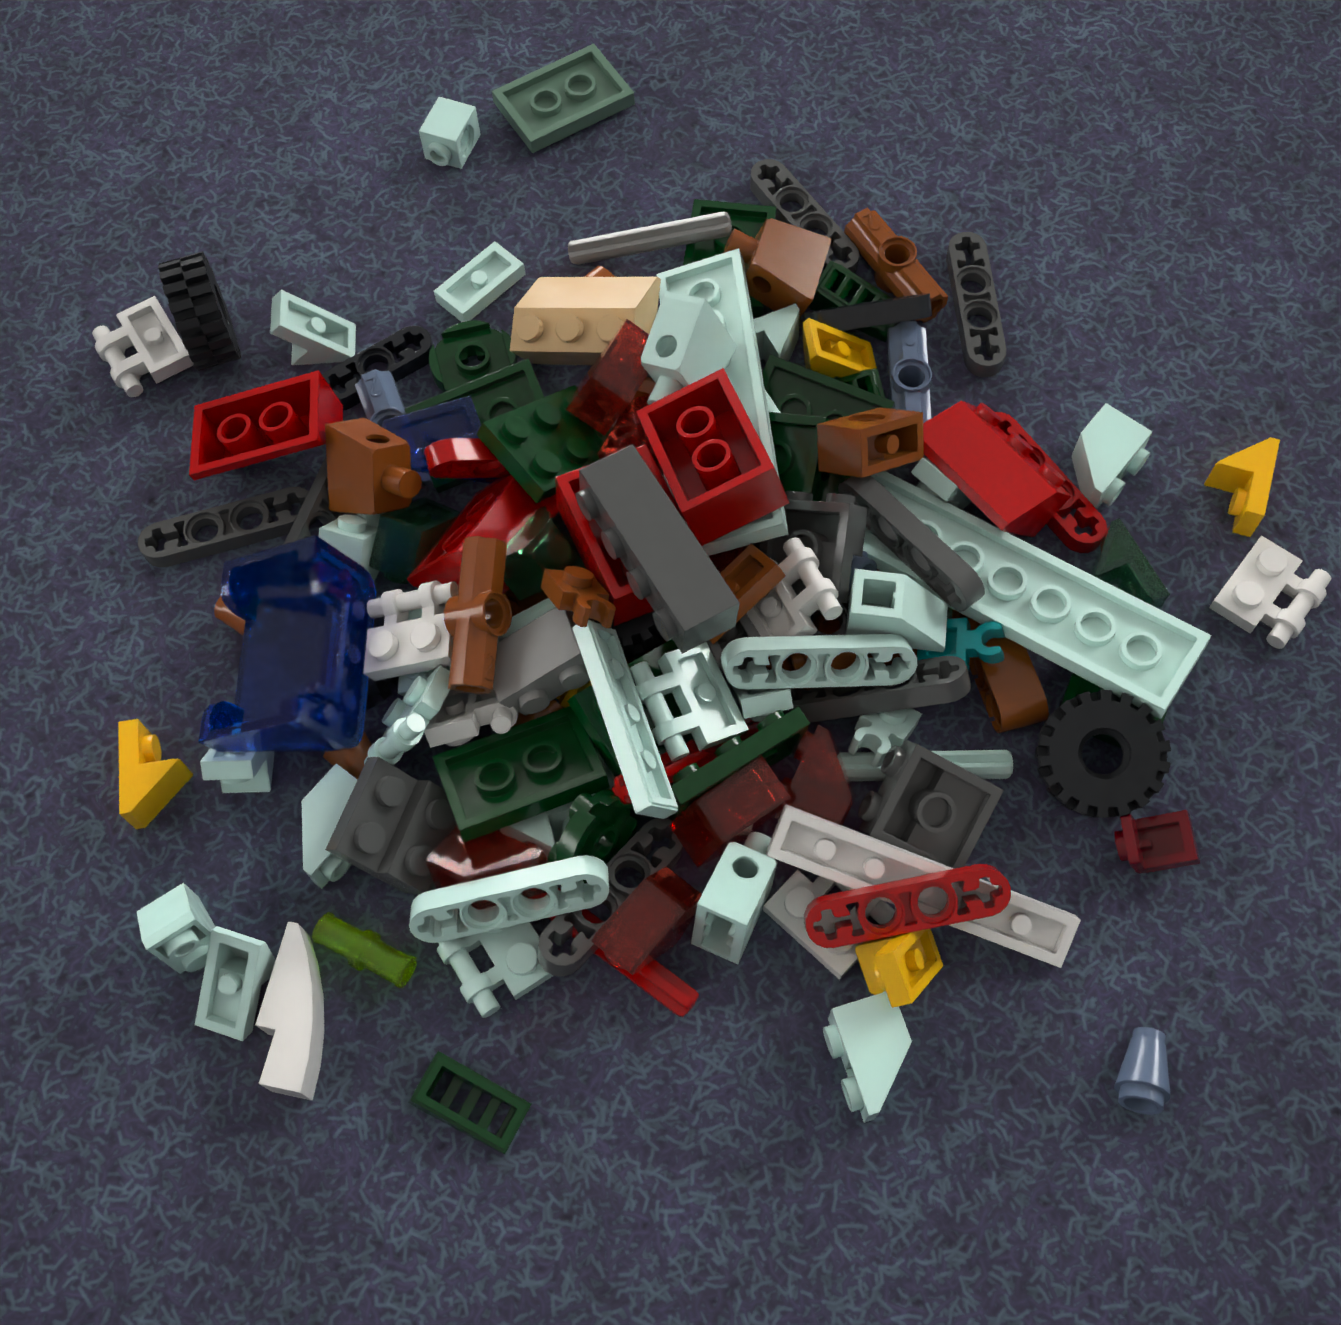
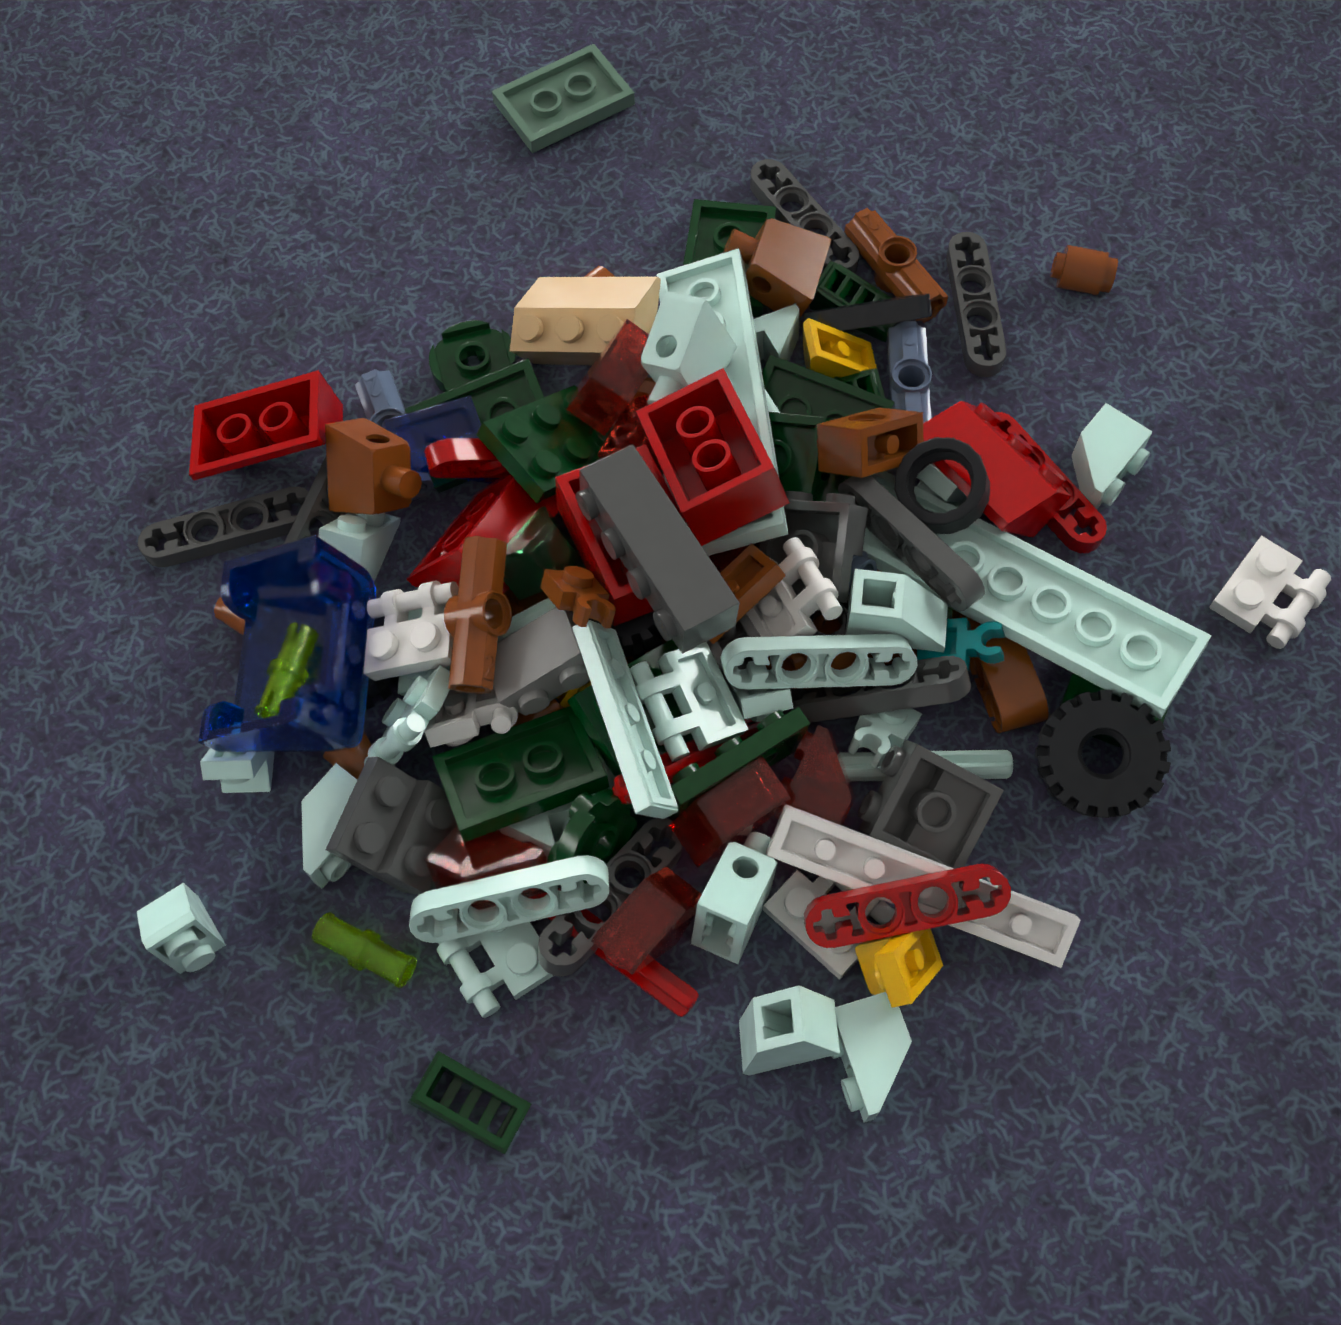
(144, 779): yellow slope -> none
(153, 337): white plate -> none
(199, 311): black tyre -> none
(233, 983): light aqua slope -> none
(287, 670): none -> clear neon green pin
(294, 1017): white slope -> none
(314, 332): light aqua slope -> none
(381, 352): black beam -> none
(407, 537): slope -> none
(449, 132): light aqua brick -> none
(479, 282): light aqua plate -> none
(650, 238): light grey axle -> none
(787, 1030): none -> light aqua slope
(931, 452): none -> black tyre
(1084, 270): none -> dark orange brick
(1123, 563): clear green slope -> none
(1144, 1073): sand blue cone -> none
(1157, 842): dark red bracket -> none
(1249, 478): yellow slope -> none

